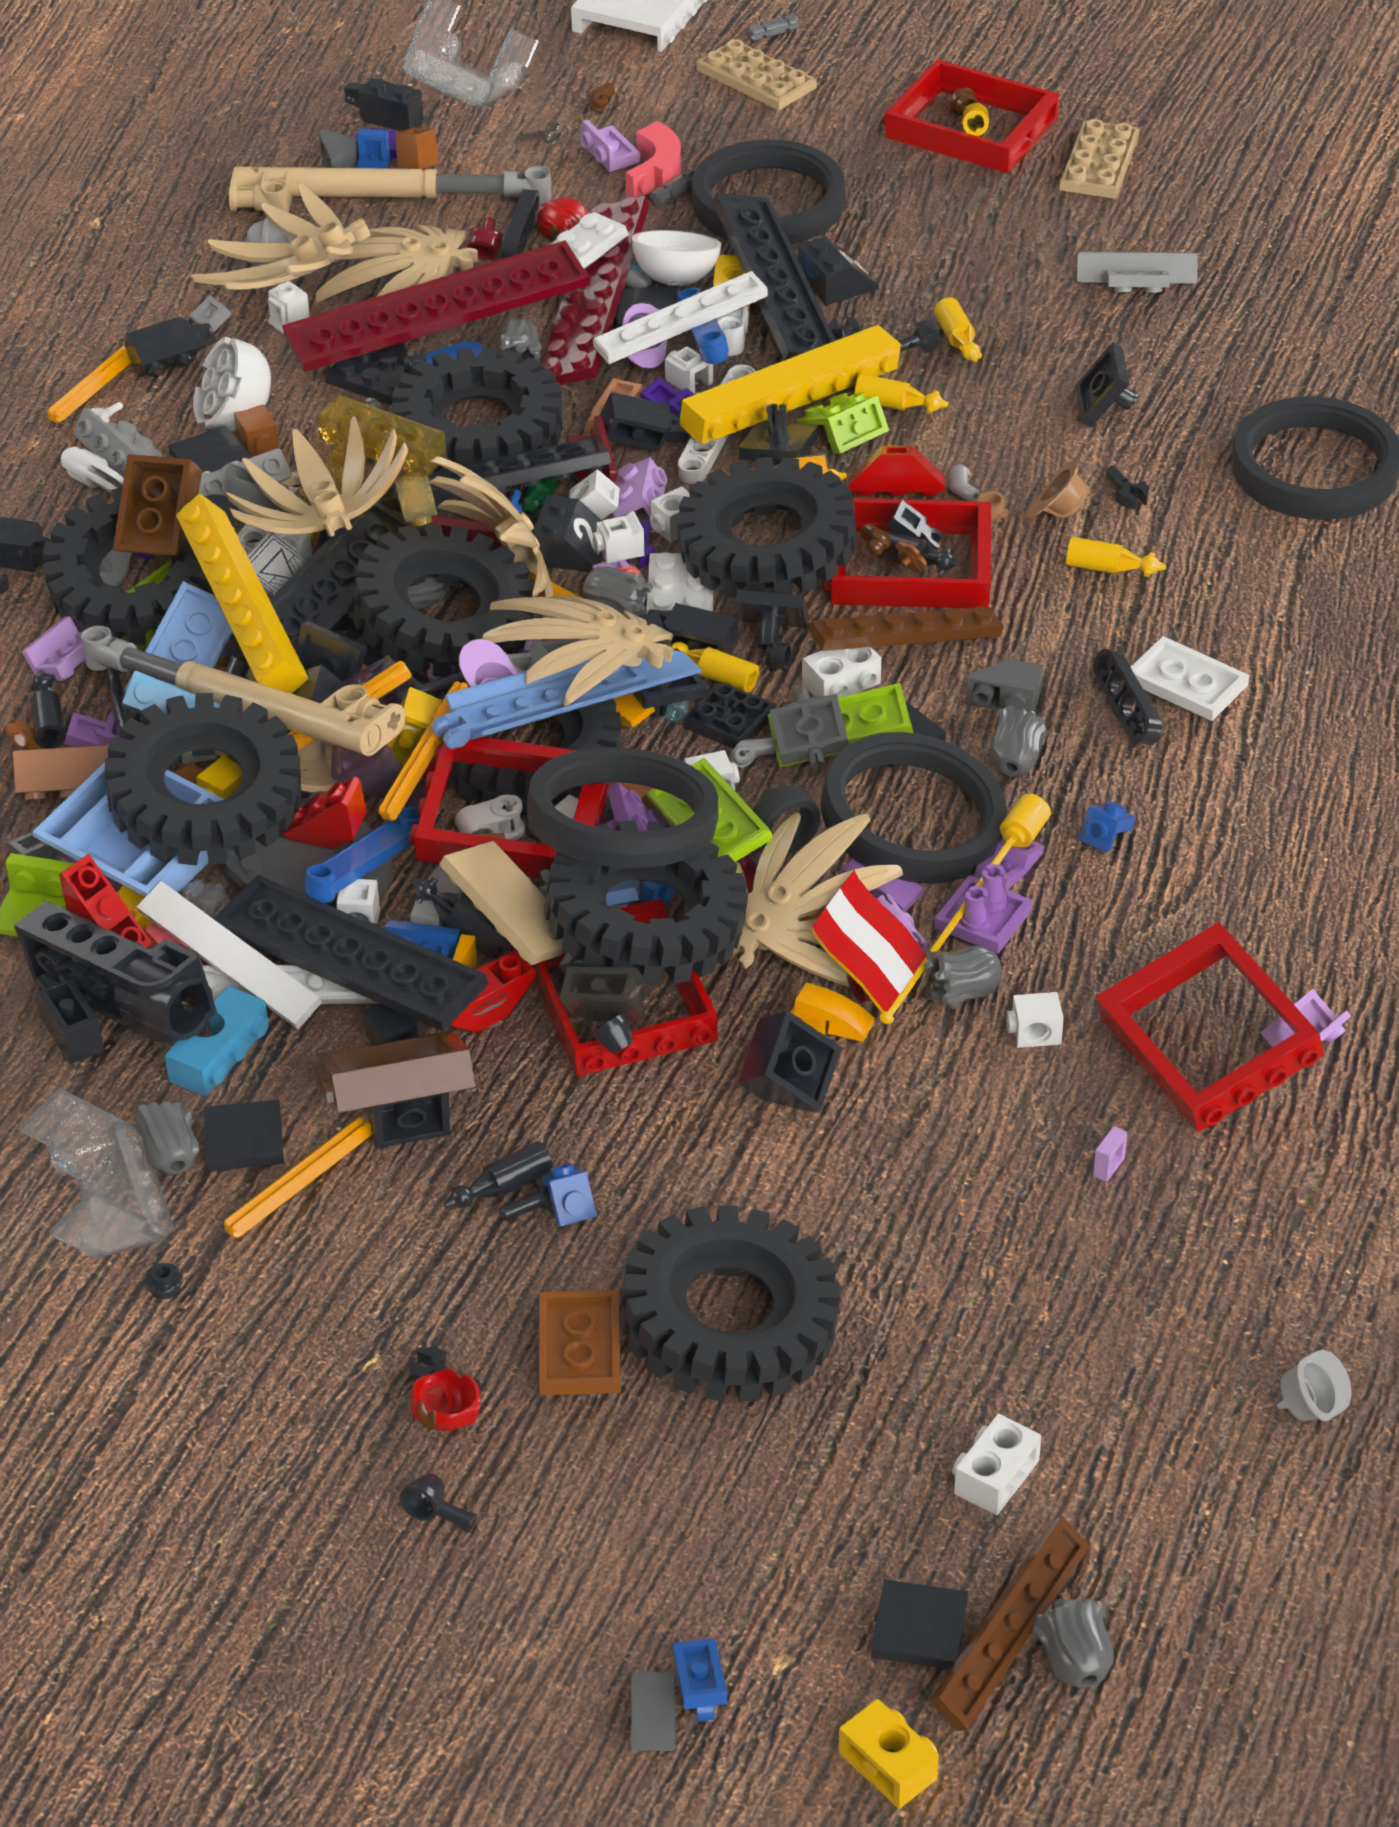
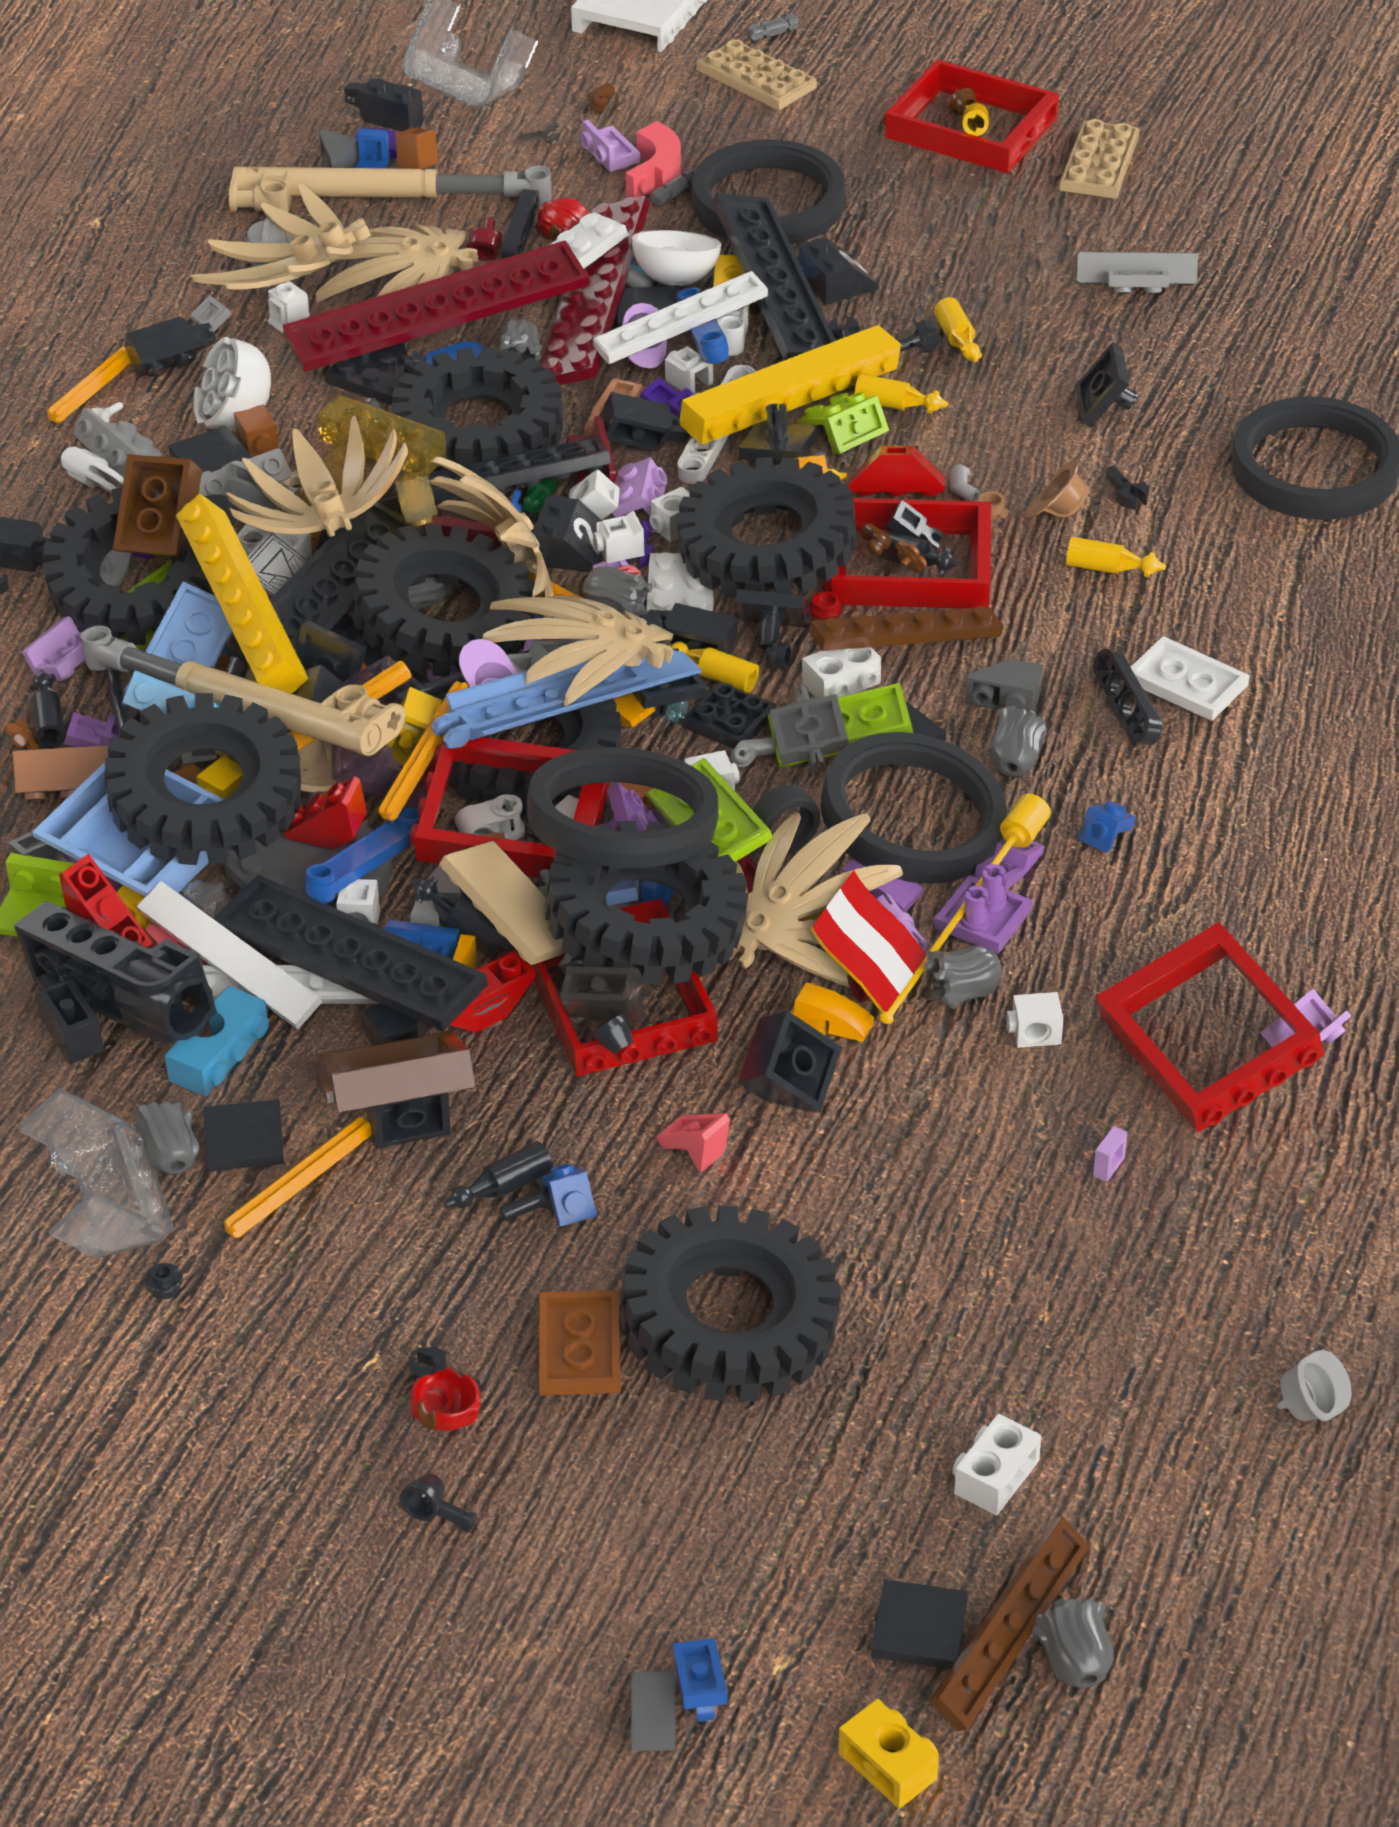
(700, 1134): none -> coral slope
(825, 606): none -> red plate

